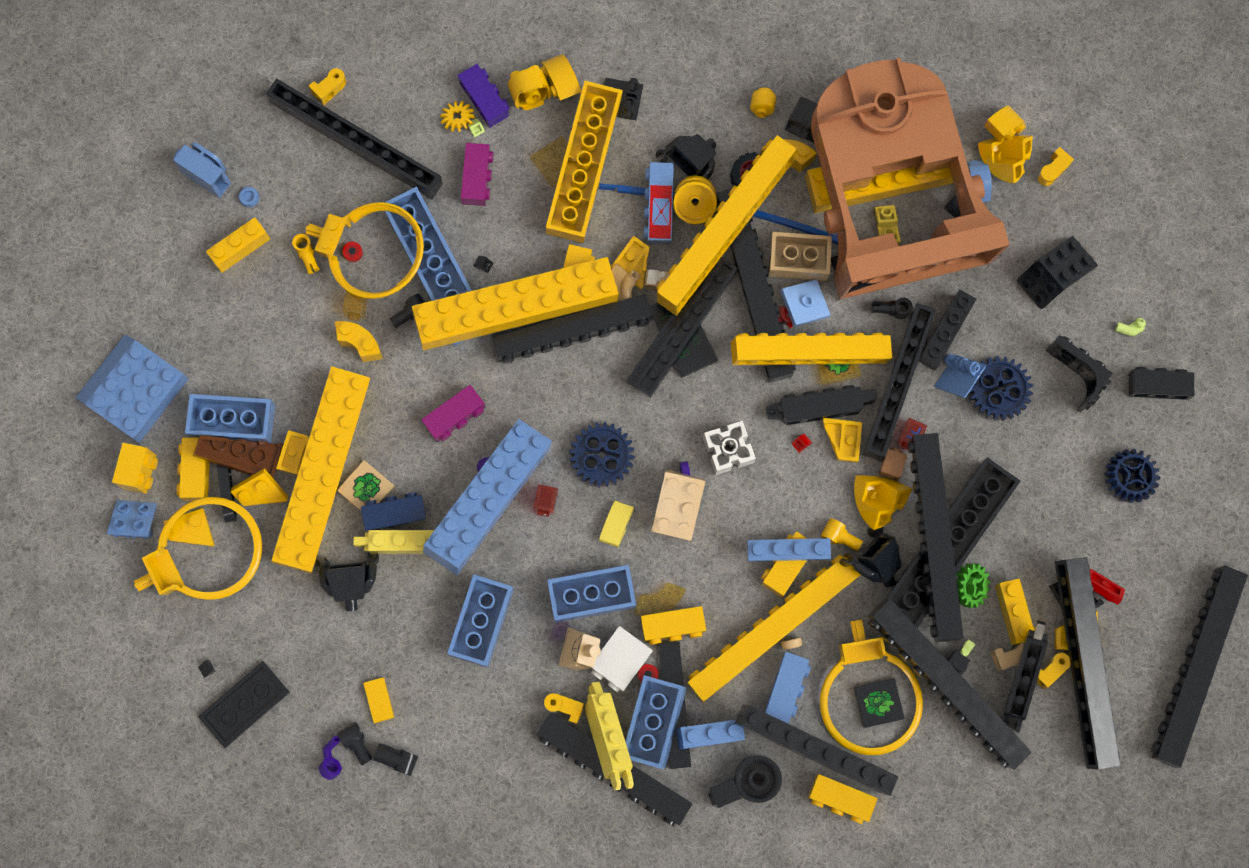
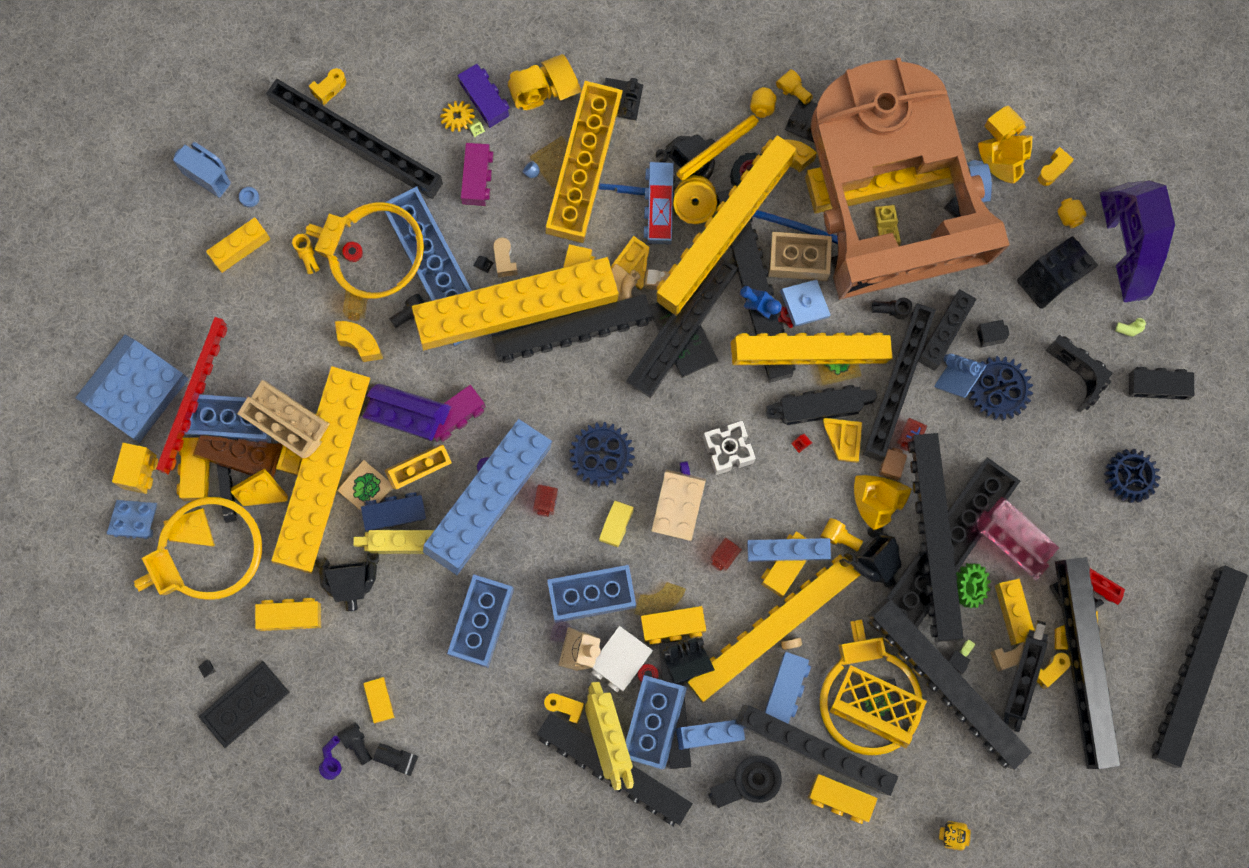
(189, 403): none -> red plate
(284, 419): none -> tan brick
(287, 615): none -> yellow brick
(405, 411): none -> dark purple brick
(418, 466): none -> yellow brick
(502, 252): none -> tan leg
(531, 170): none -> medium blue hinge
(687, 660): none -> black hinge
(717, 147): none -> yellow axle
(725, 555): none -> clear red brick
(760, 301): none -> blue piece
(791, 83): none -> yellow pin
(870, 722): none -> yellow fence
(955, 835): none -> yellow head
(992, 333): none -> black brick
(1017, 538): none -> clear pink brick
(1071, 213): none -> yellow head
(1147, 232): none -> dark purple piece

